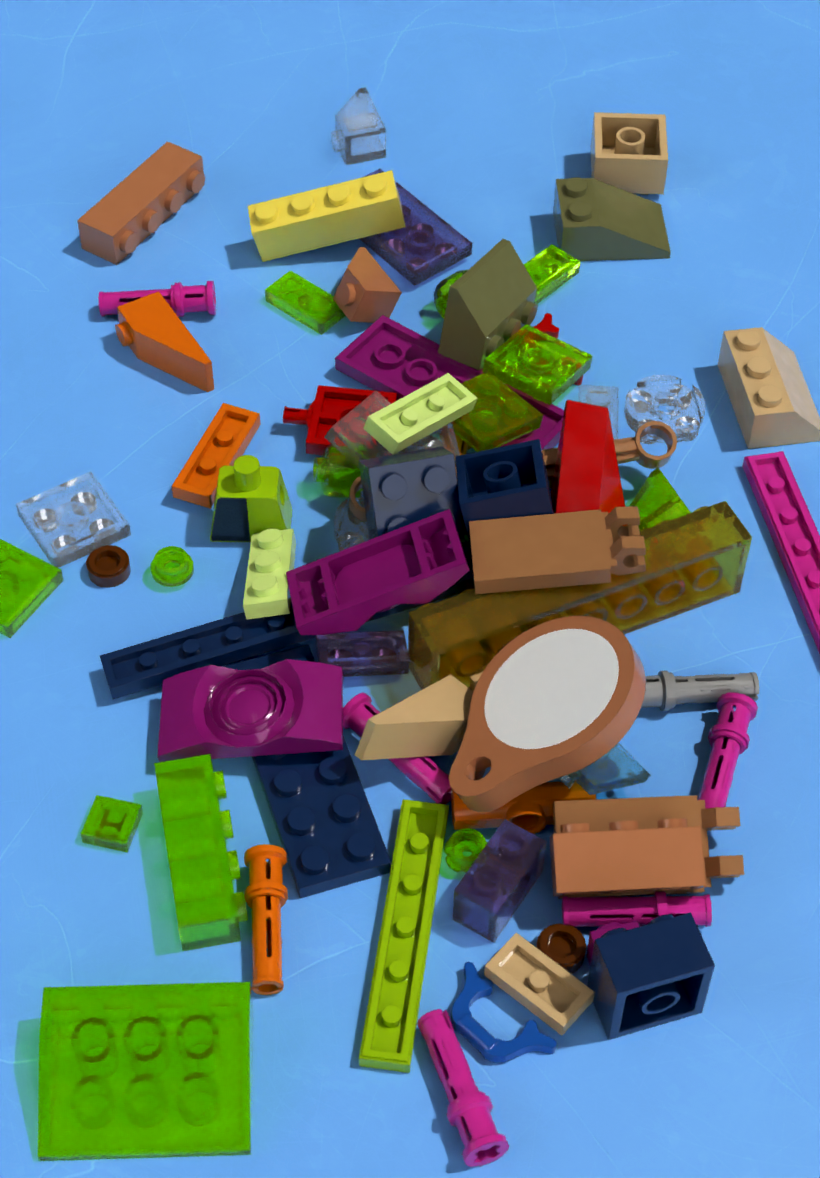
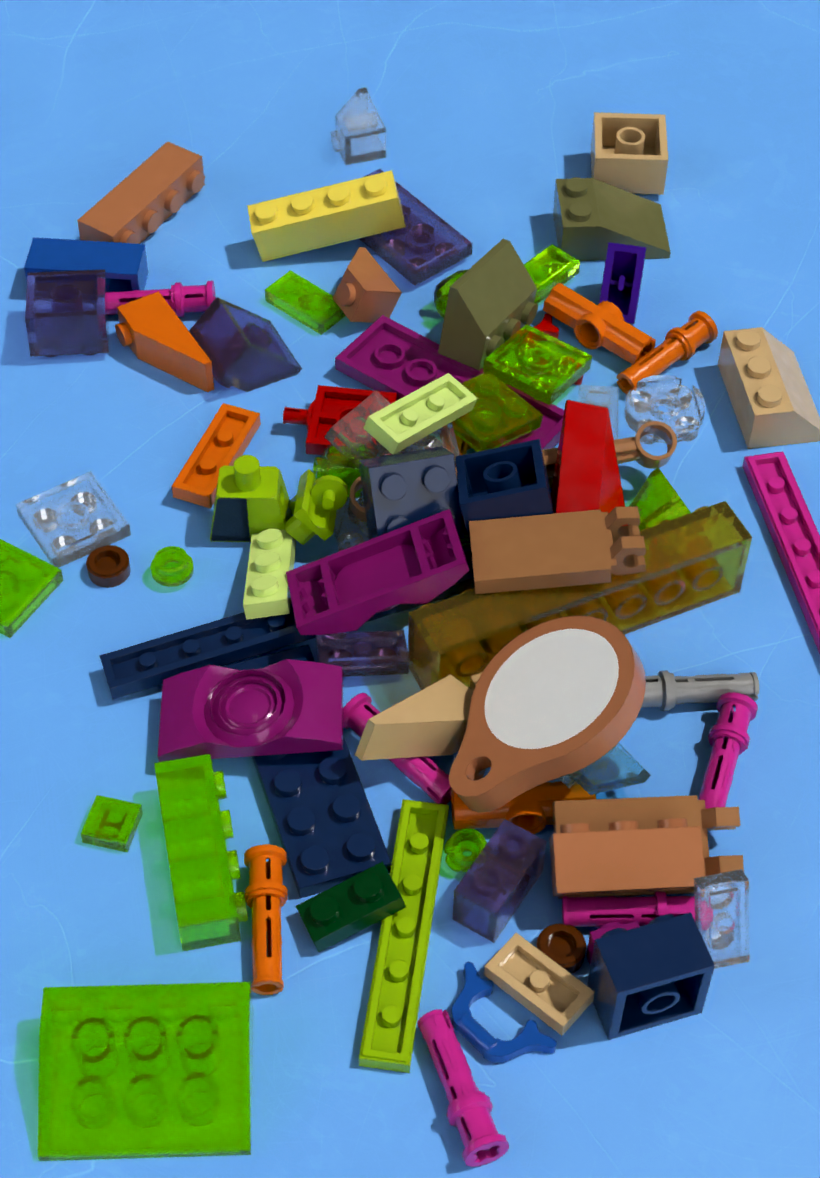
(67, 313): none -> clear purple slope
(123, 262): none -> blue brick
(243, 347): none -> clear purple slope
(315, 506): none -> lime hips
(350, 906): none -> dark green plate
(598, 324): none -> orange piece
(623, 278): none -> dark purple slope
(678, 345): none -> orange pin
(724, 916): none -> clear plate

